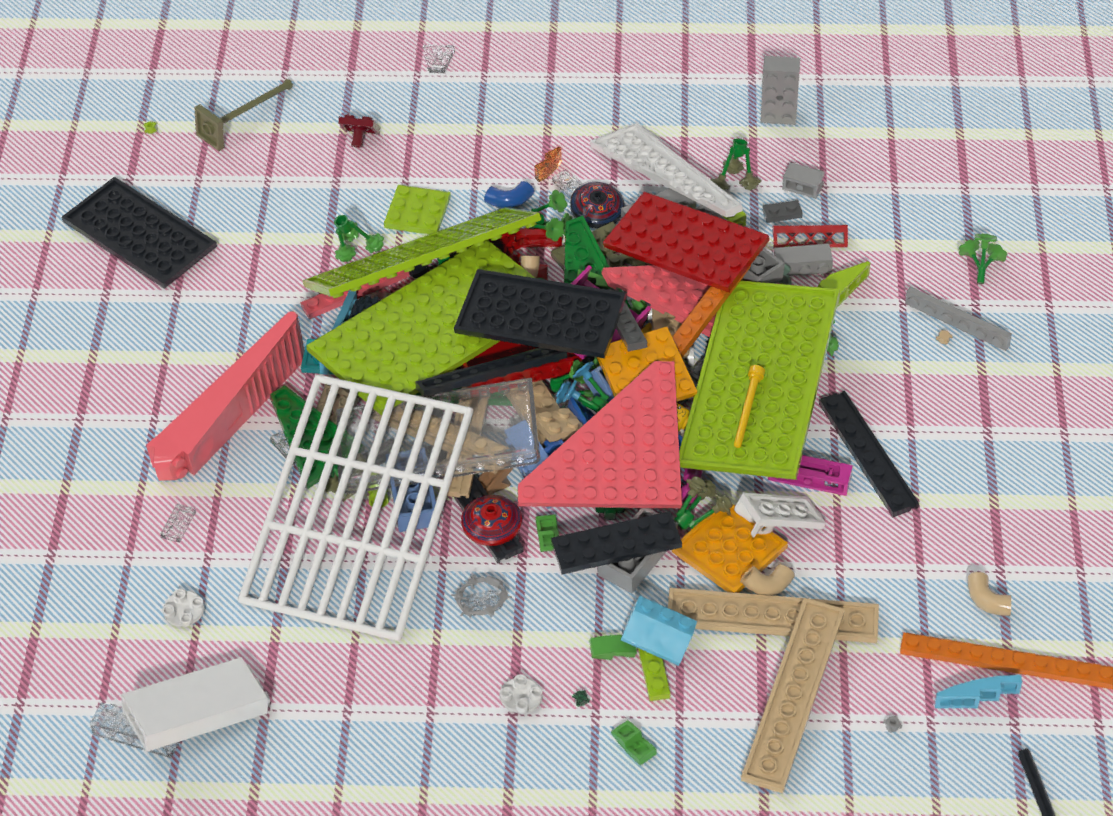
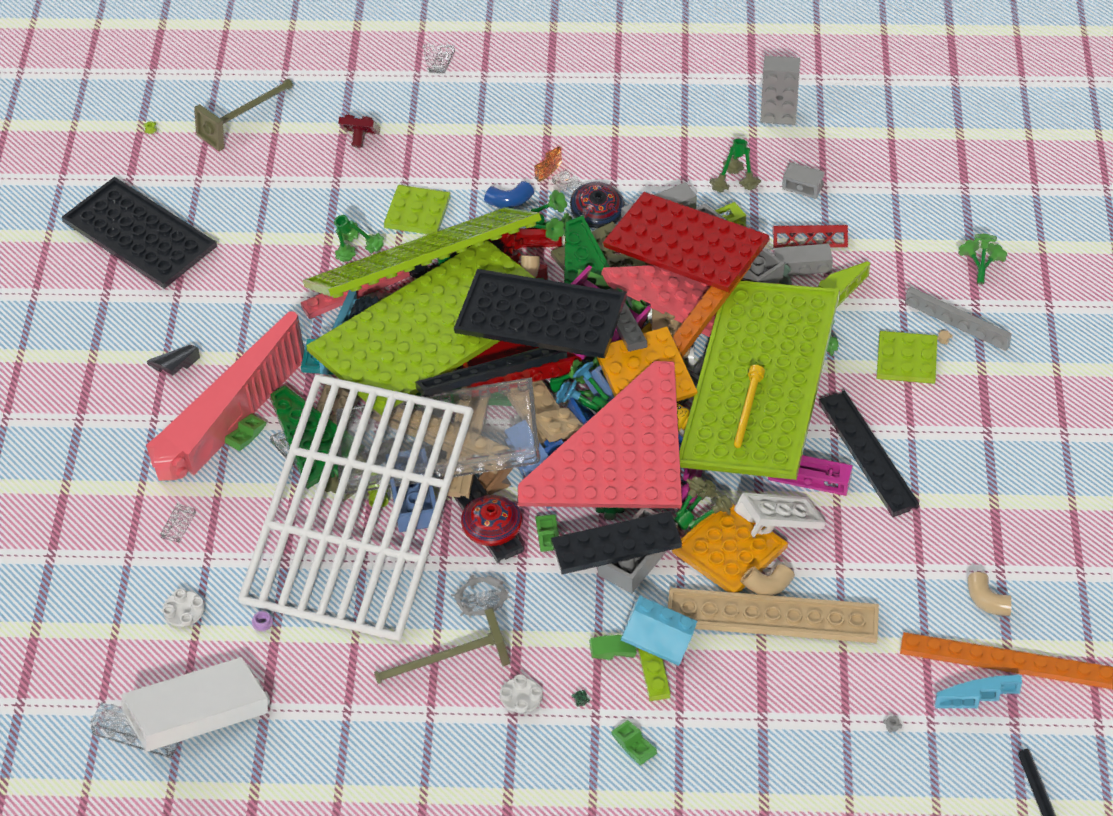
(175, 360): none -> black slope
(246, 432): none -> bright green slope
(259, 617): none -> lavender plate
(493, 638): none -> olive tile
(652, 158): white wing -> none
(782, 211): dark grey plate -> none
(792, 696): tan plate -> none
(907, 357): none -> lime plate

